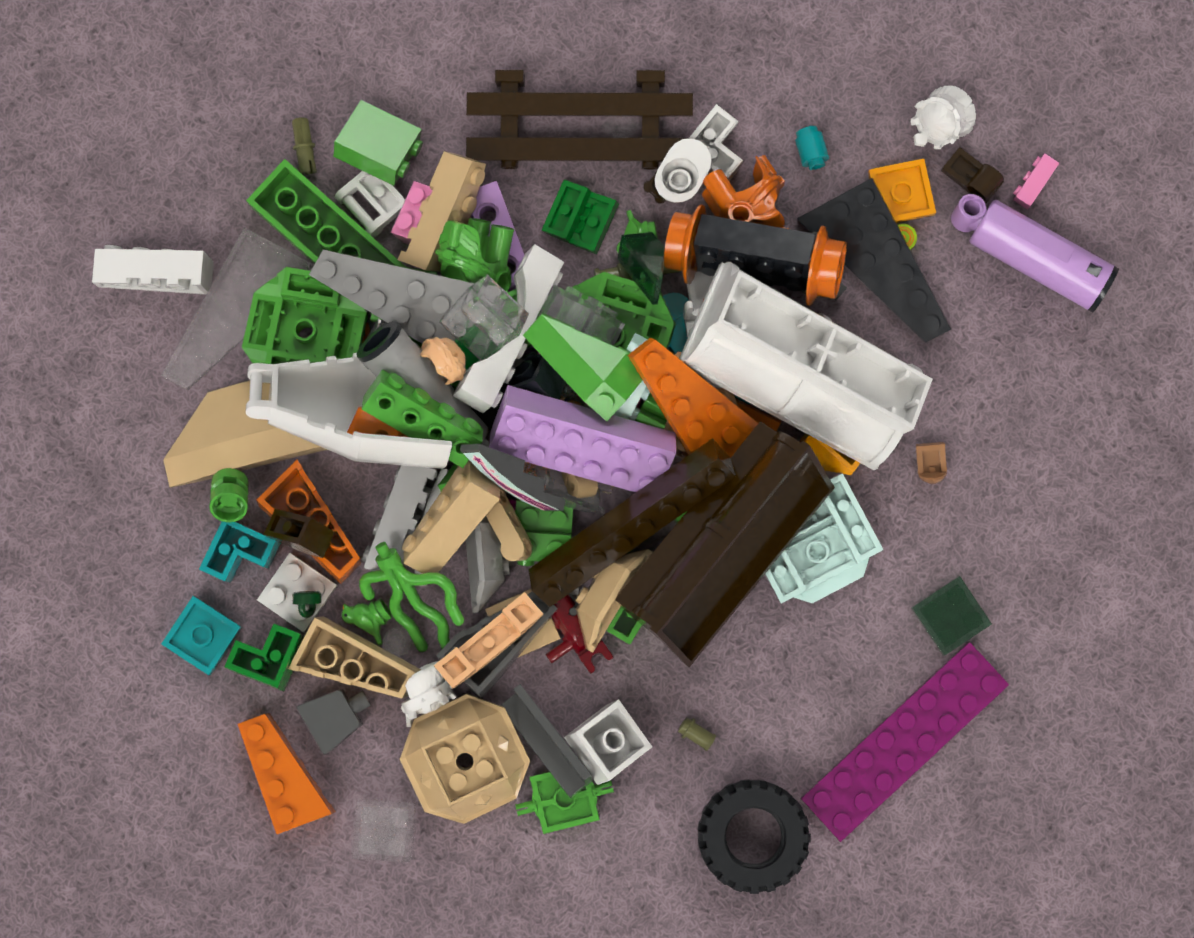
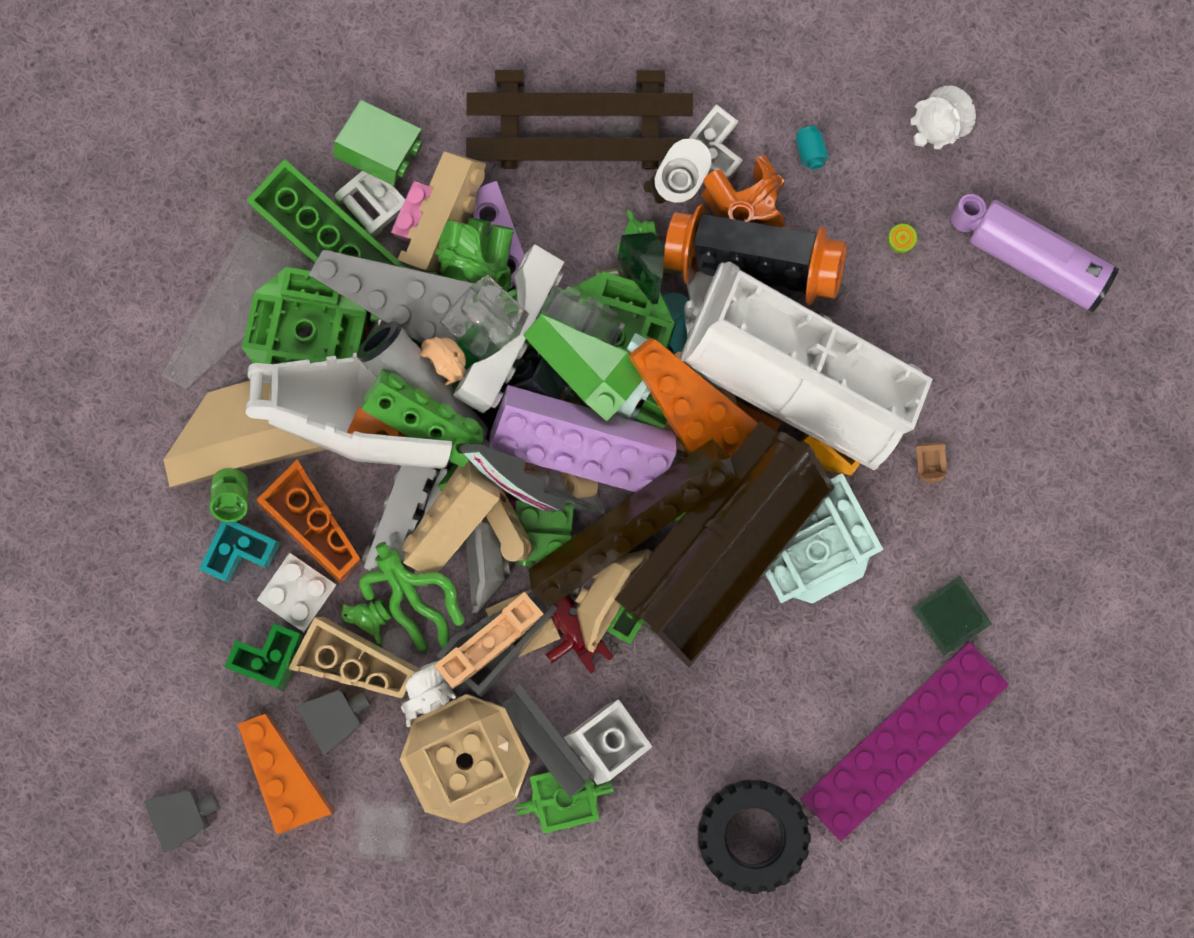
(153, 269): white wedge -> none
(180, 816): none -> dark grey torso
(201, 635): teal plate -> none
(299, 532): dark brown slope -> none
(304, 146): olive axle -> none
(306, 597): dark green tile -> none
(580, 217): green slope -> none
(696, 733): olive pin -> none
(880, 256): black wing -> none
(905, 189): light orange plate -> none
(972, 175): dark brown plate -> none
(1035, 180): bright pink piece -> none

